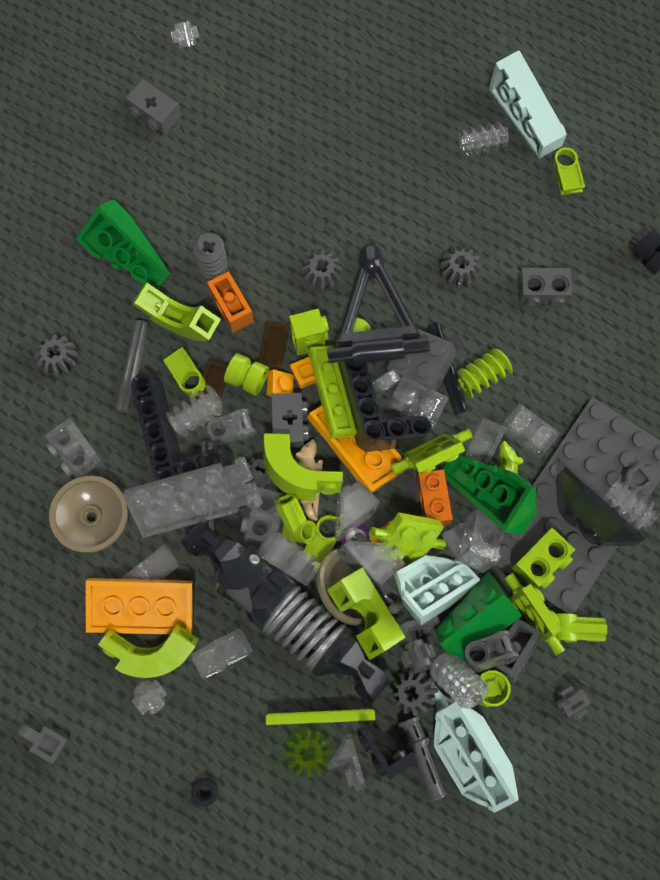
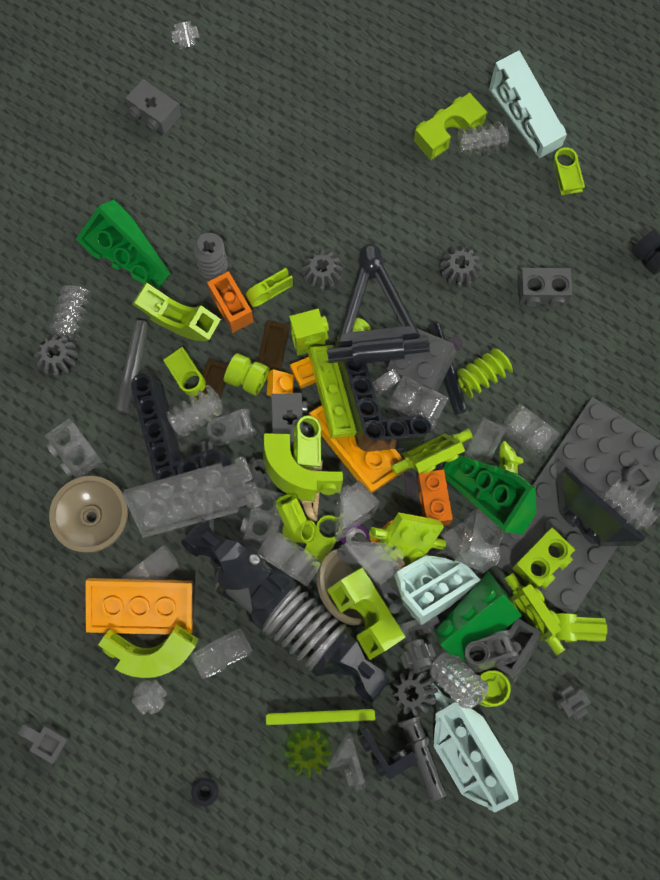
(68, 310): none -> clear piece
(269, 288): none -> lime piece
(307, 450): none -> lime piece
(462, 113): none -> lime arch

